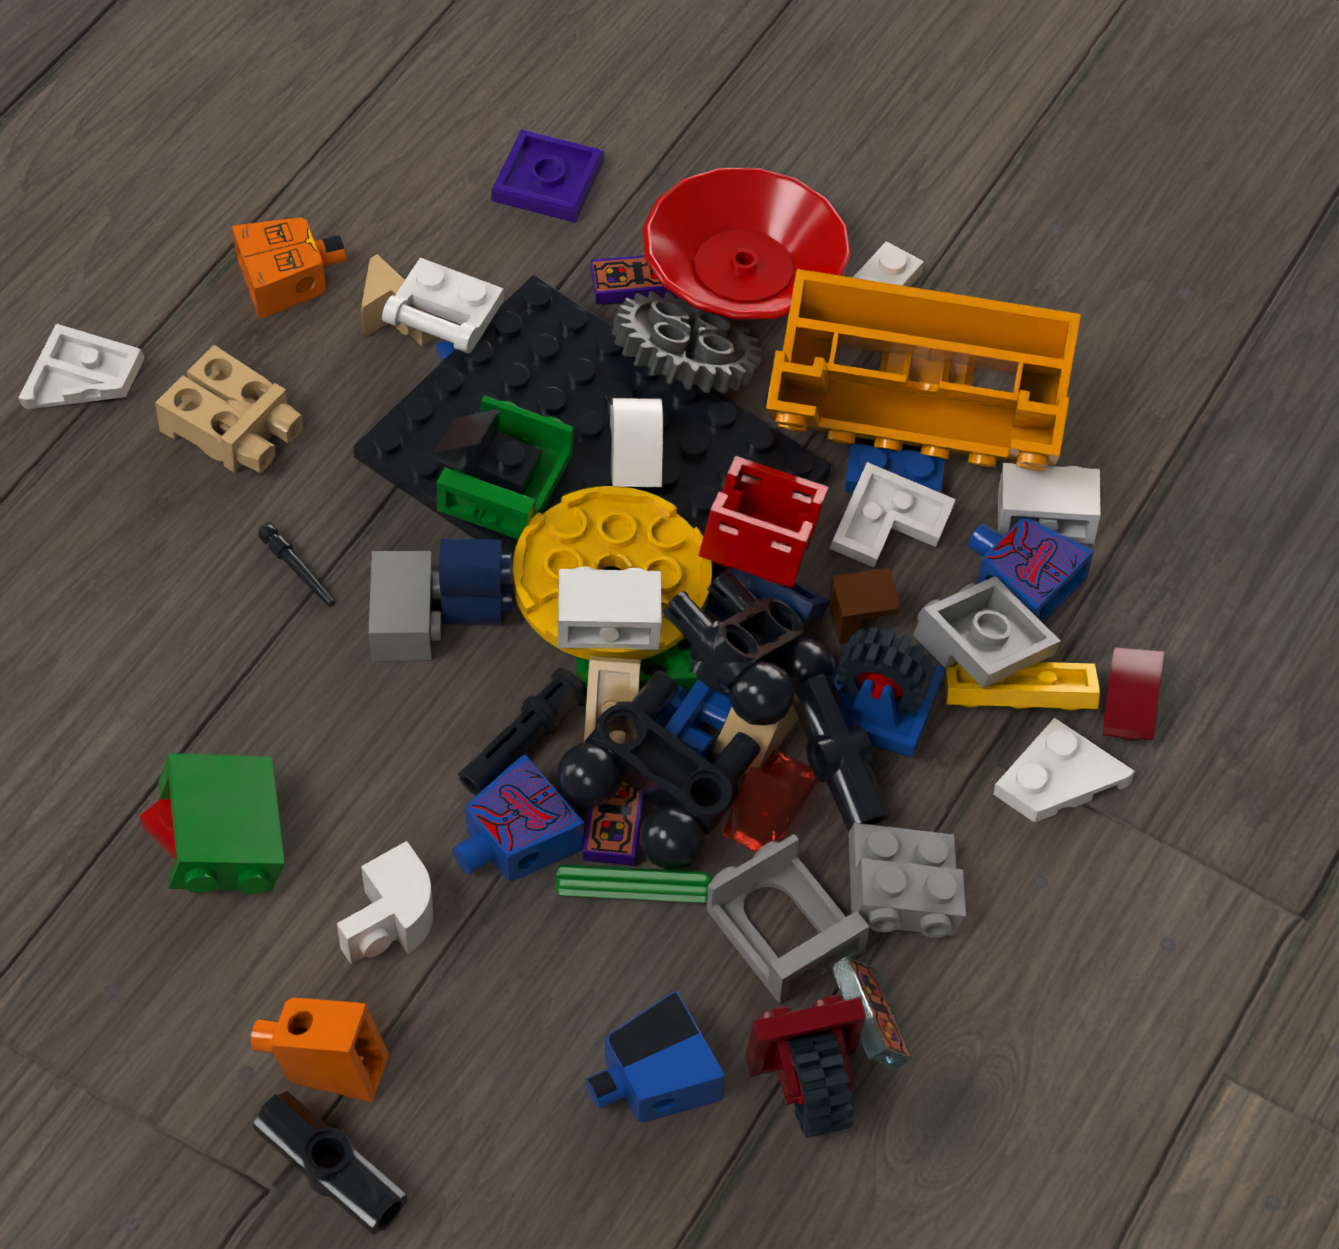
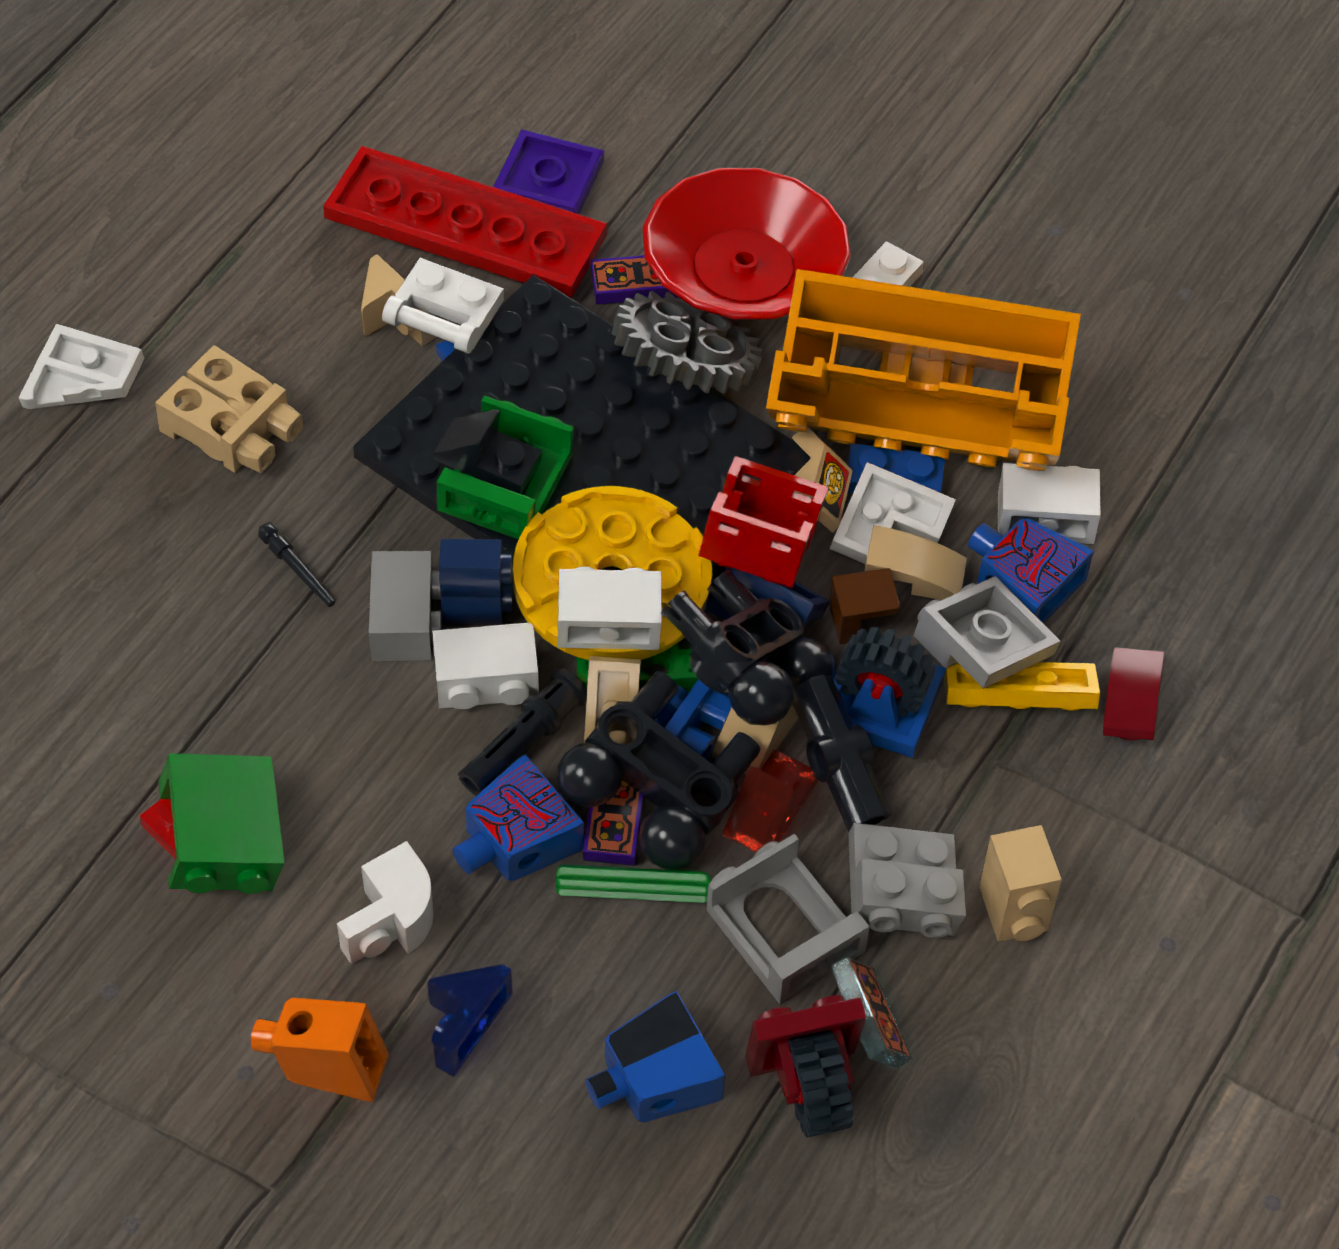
(284, 262): orange torso -> none
(351, 1184): black piece -> none
(465, 220): none -> red plate
(470, 1005): none -> clear blue slope
(485, 665): none -> white brick
(636, 442): white brick -> none
(828, 470): none -> slope
(916, 560): none -> tan slope
(1020, 884): none -> tan brick
(1059, 773): white wing -> none

